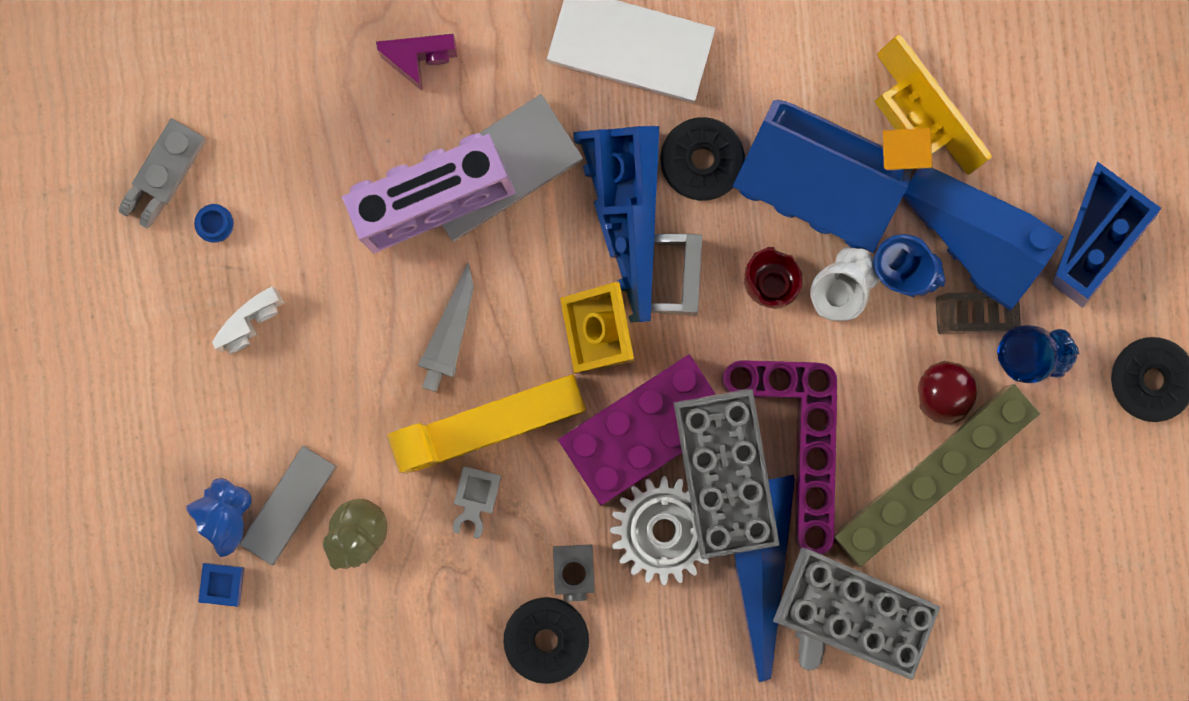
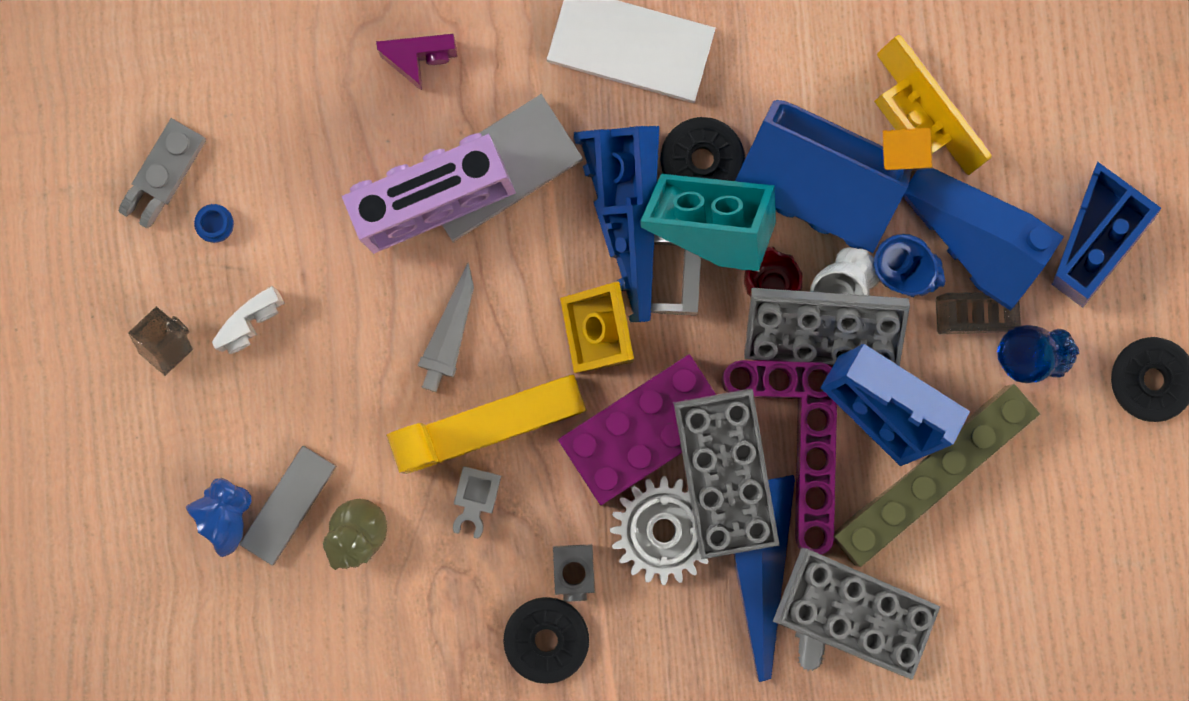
(161, 340): none -> clear smoke brick
(221, 584): blue plate -> none
(713, 218): none -> teal slope
(822, 325): none -> light grey tile
(893, 405): none -> blue wedge
(947, 392): dark red hair -> none

